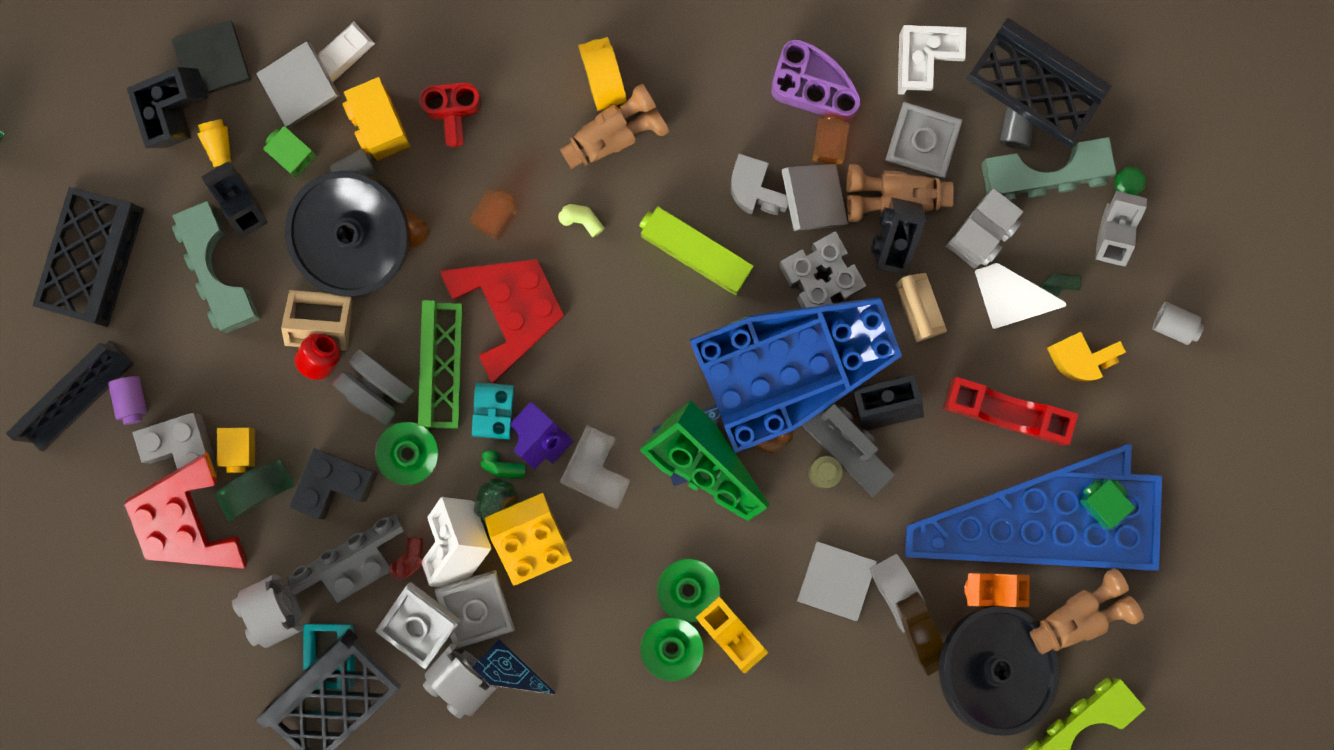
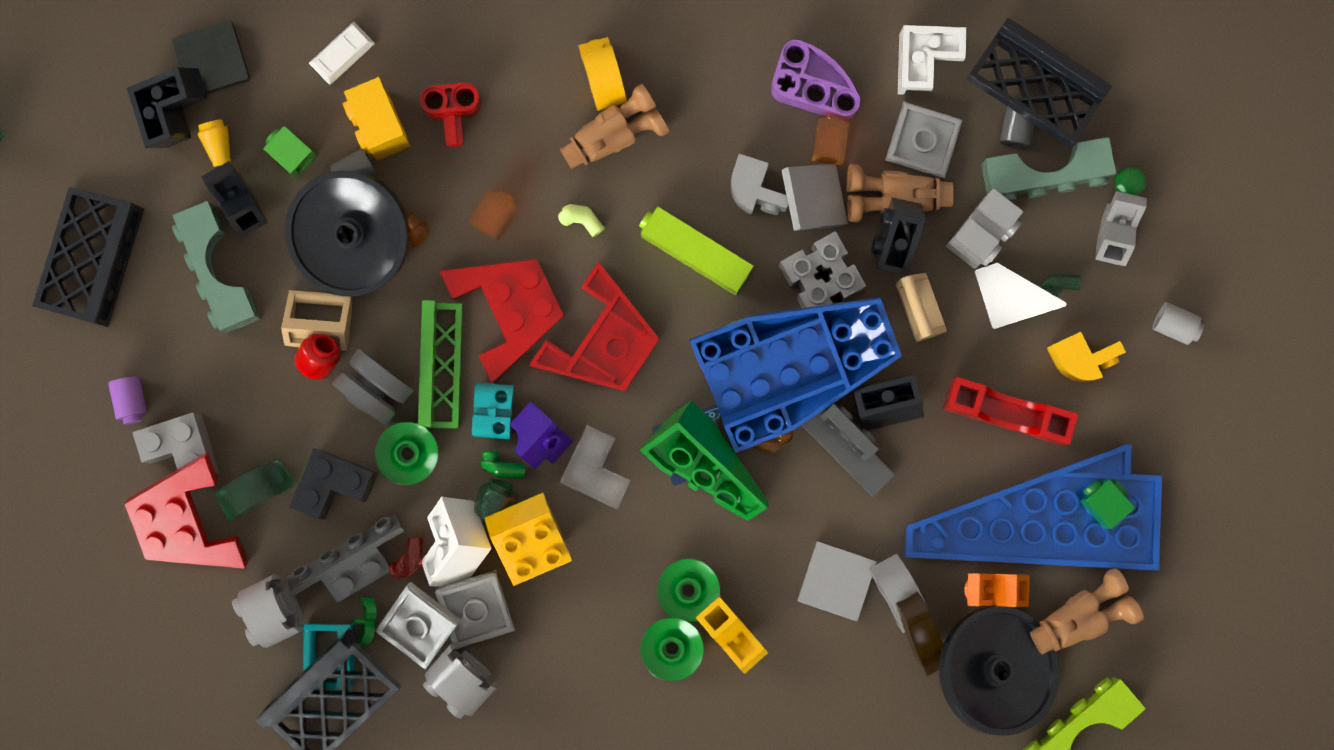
(71, 396): black fence -> none
(236, 449): yellow brick -> none
(298, 84): light grey tile -> none
(369, 617): none -> green piece
(505, 669): dark blue sticker -> none
(614, 345): none -> red wing
(825, 472): olive brick -> none

